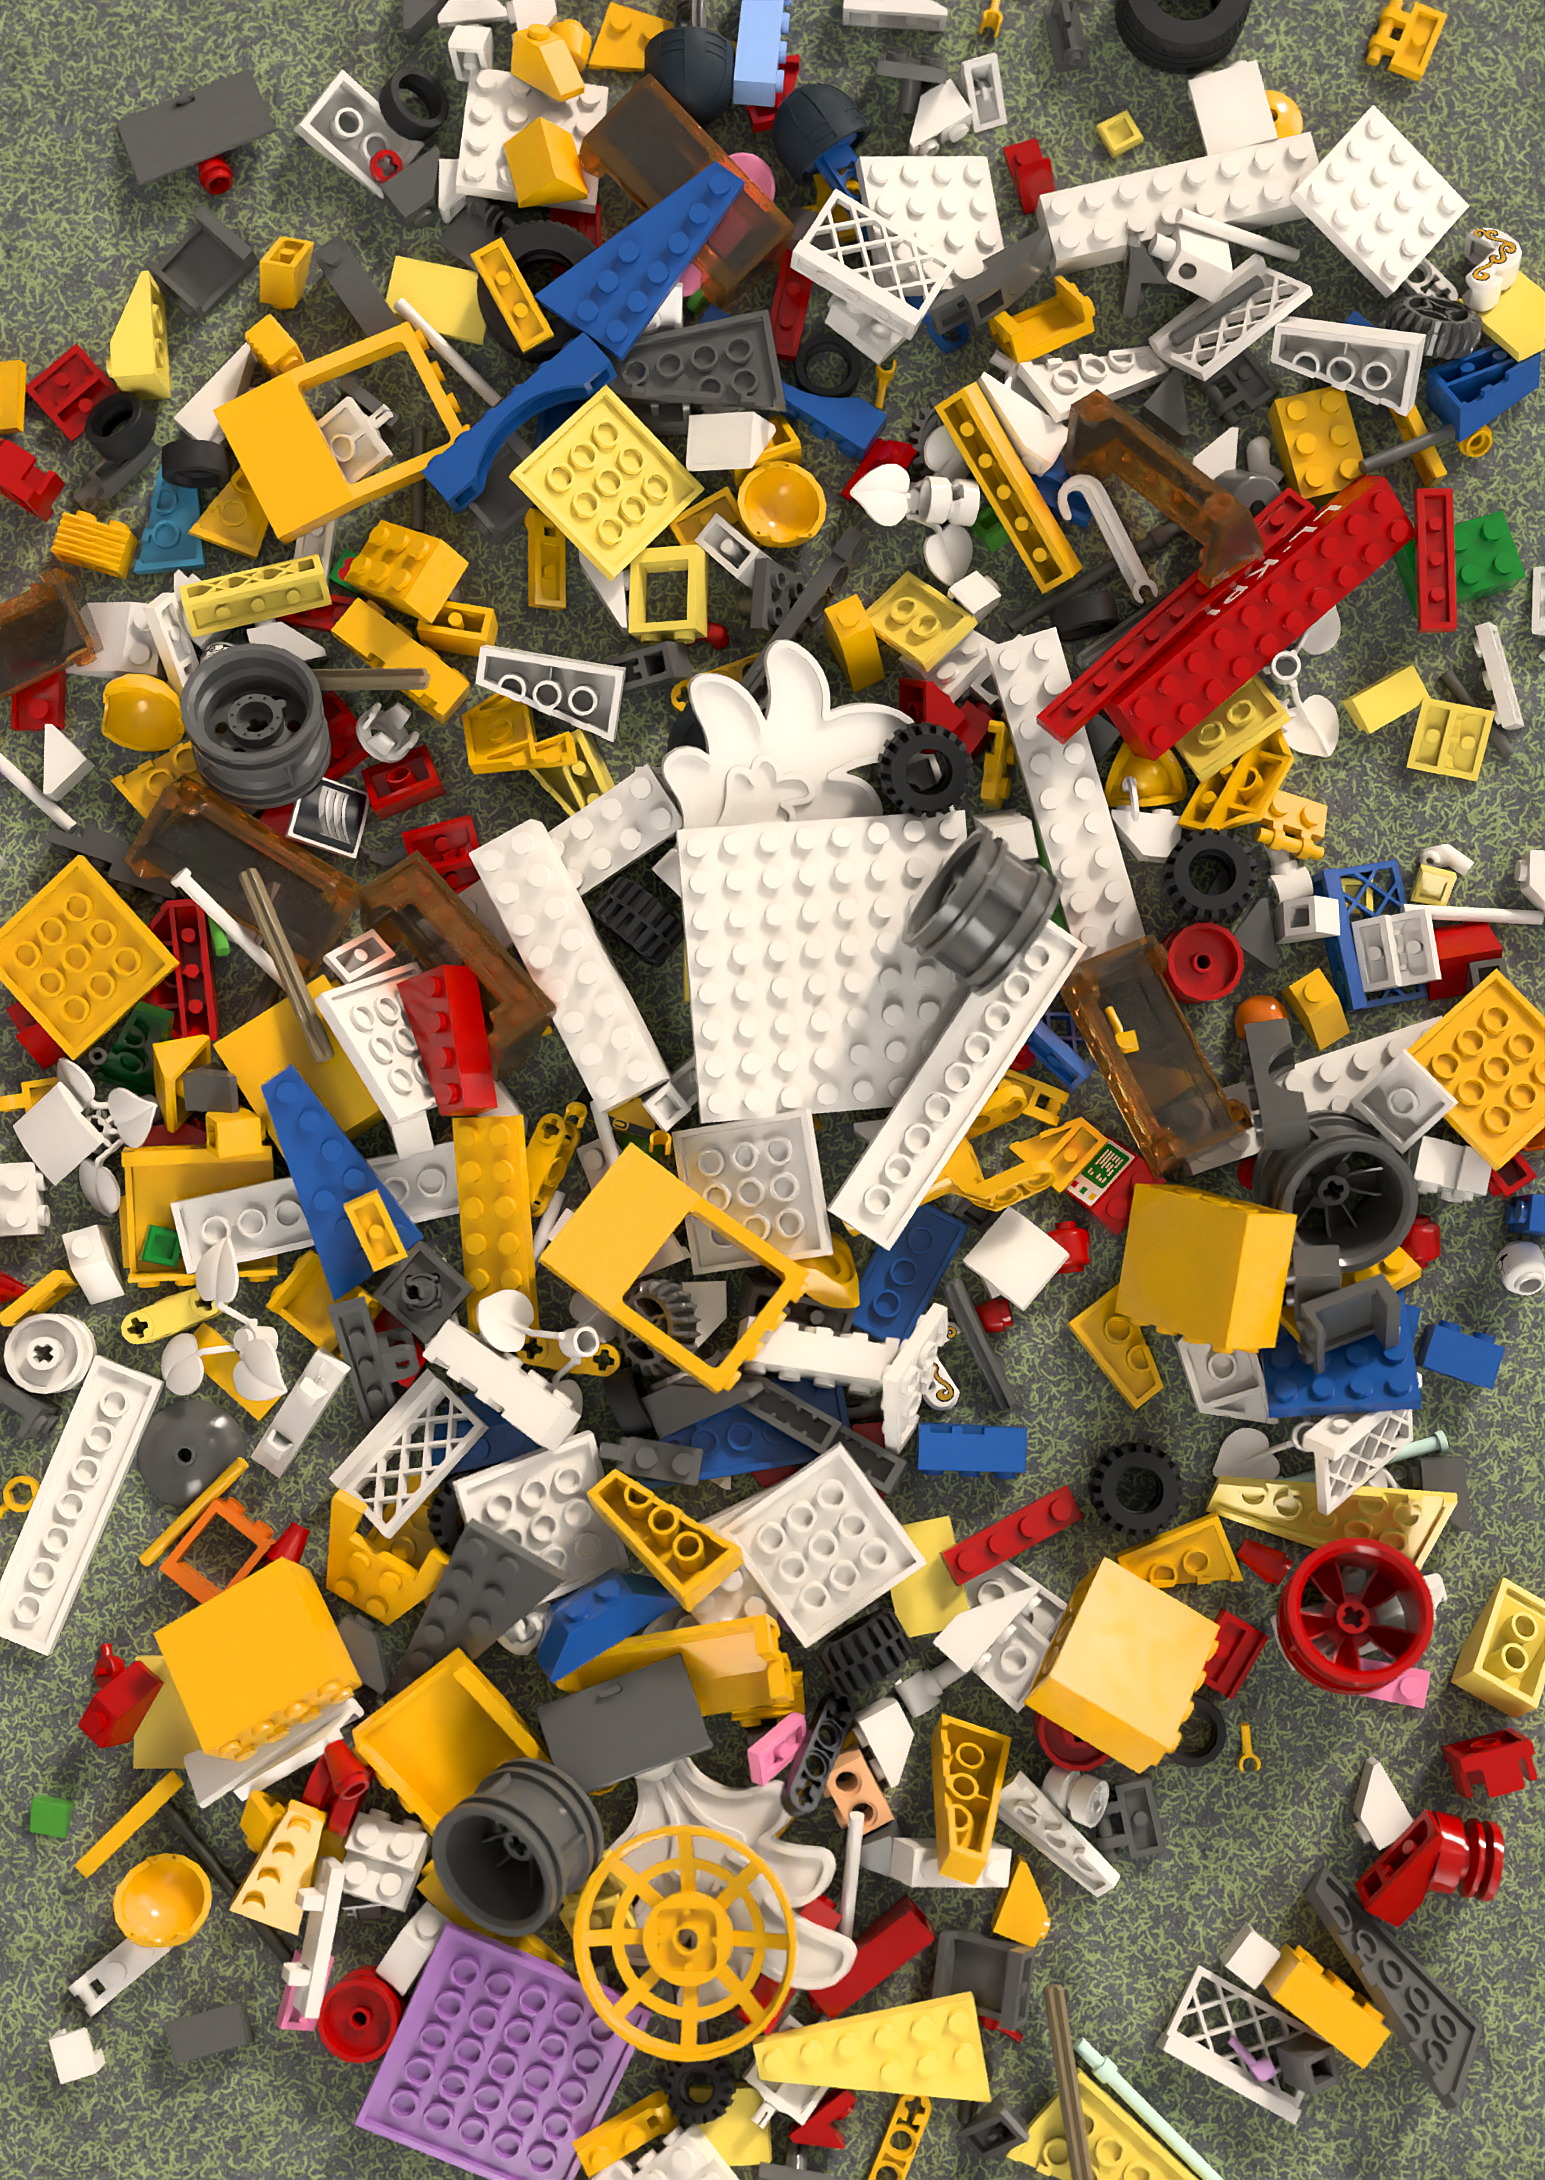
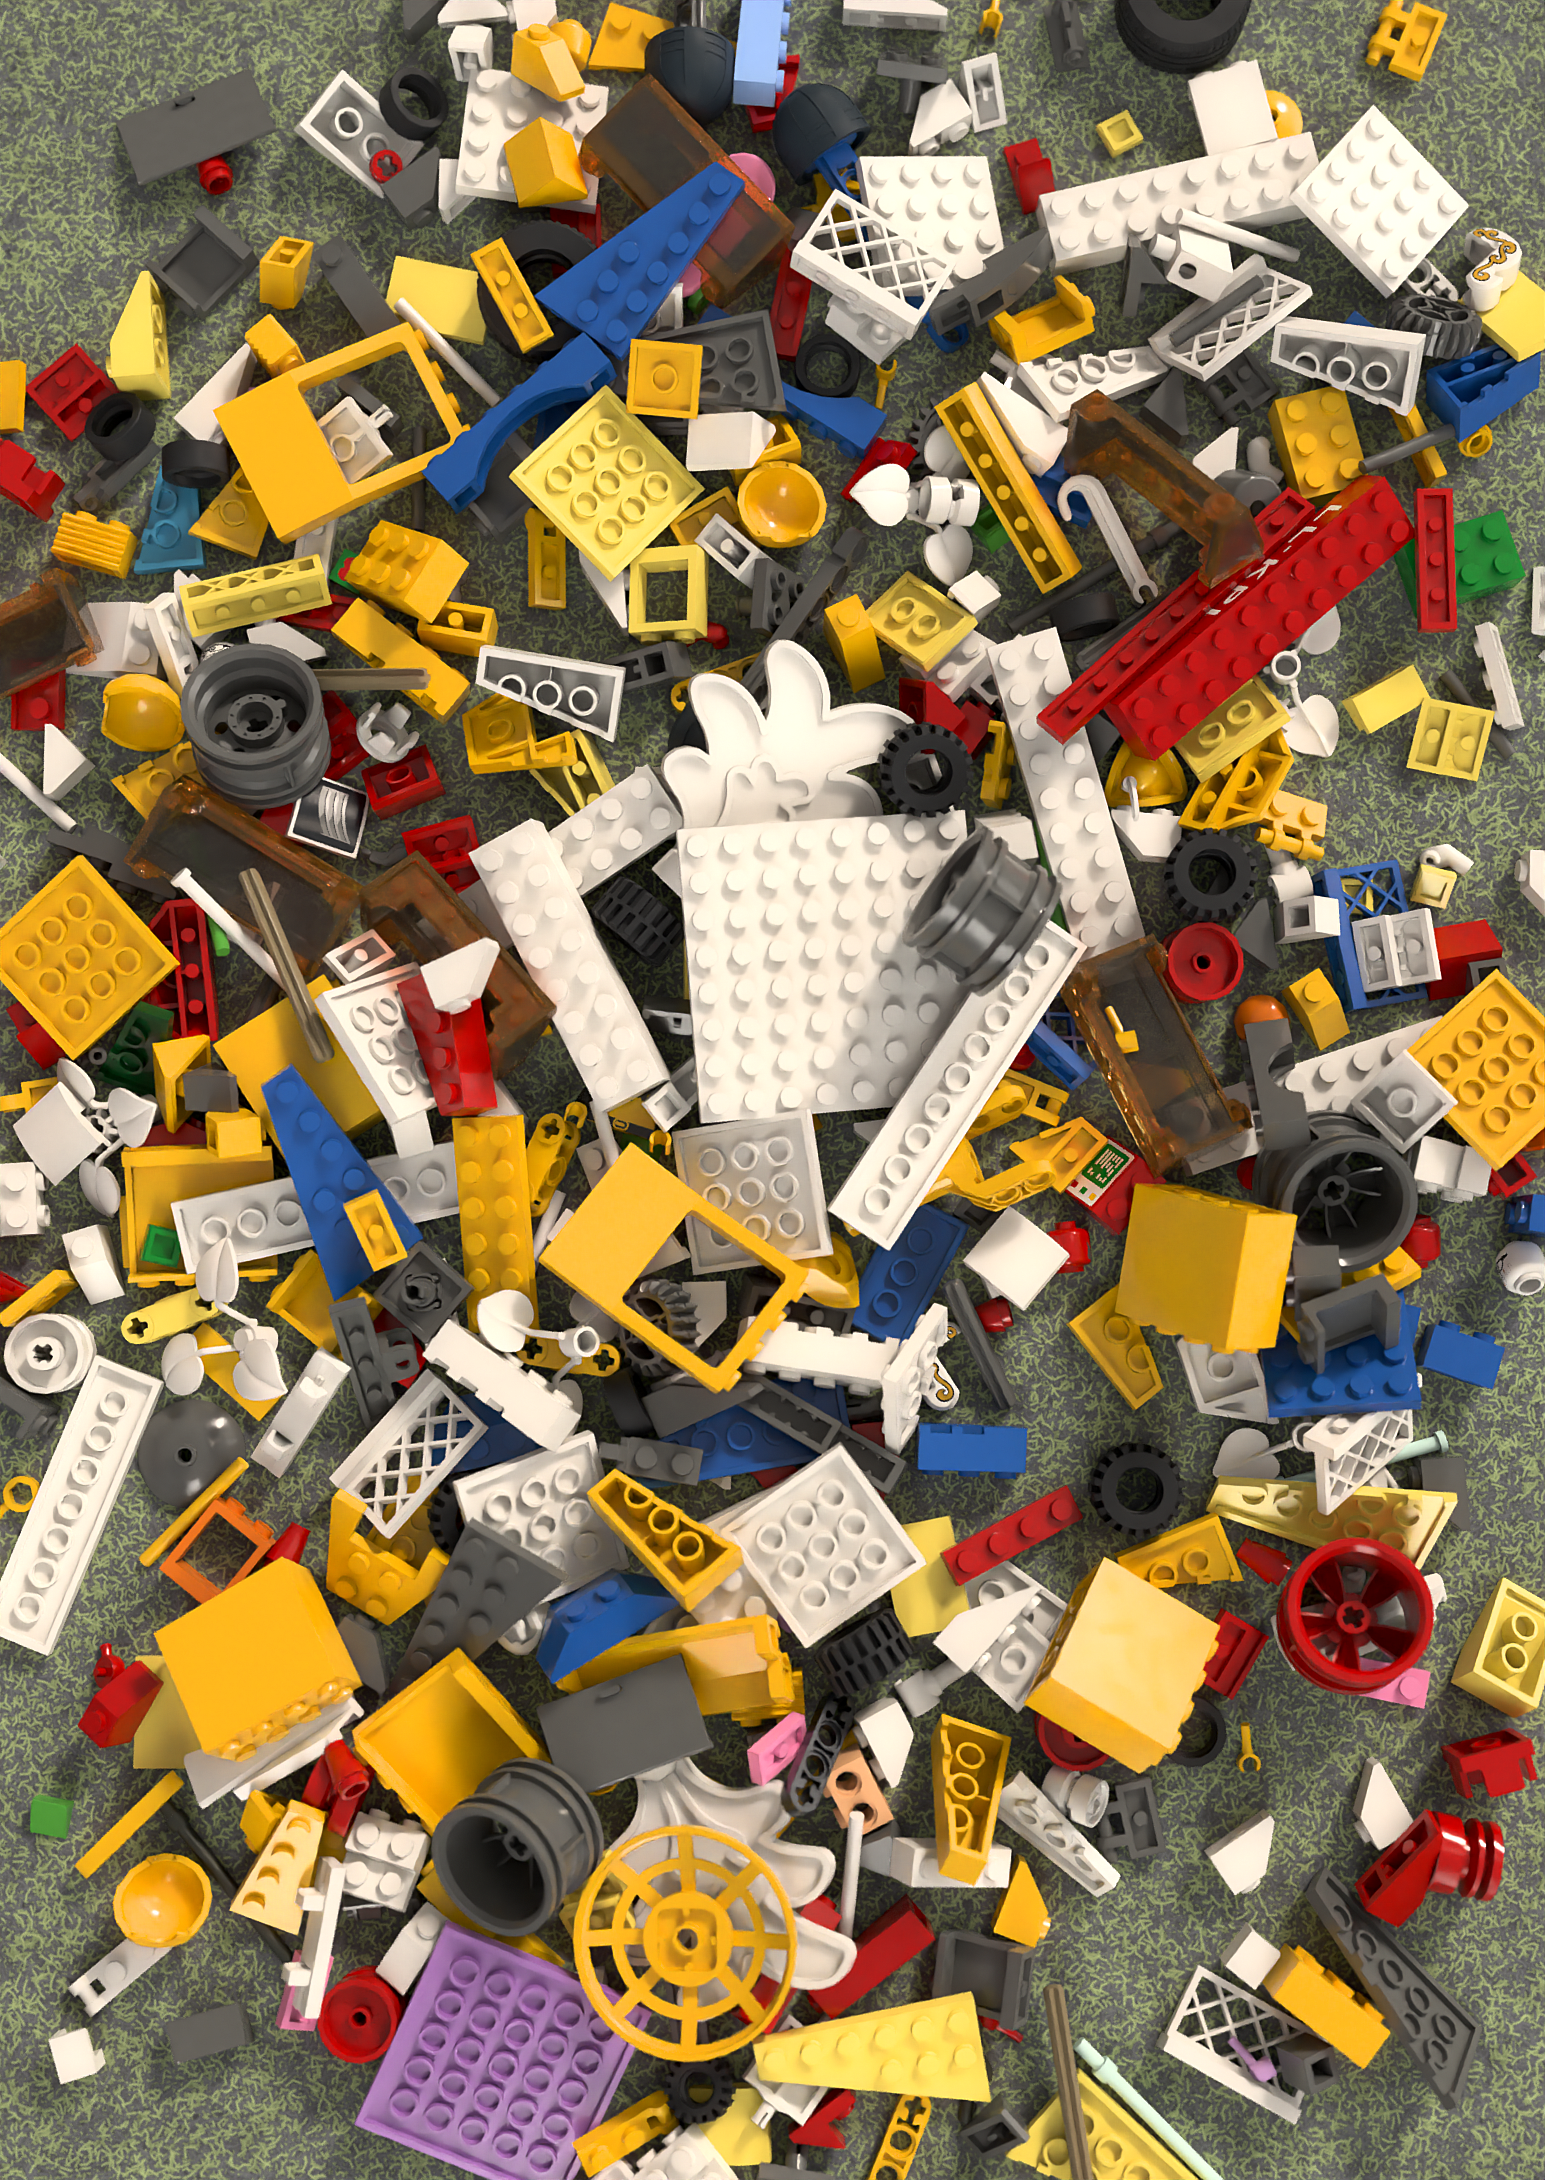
(460, 975): none -> white slope
(476, 227): dark grey hinge -> none
(664, 379): none -> yellow plate
(667, 1014): none -> dark grey hinge
(1244, 1853): none -> white slope
(1480, 914): white bar -> none

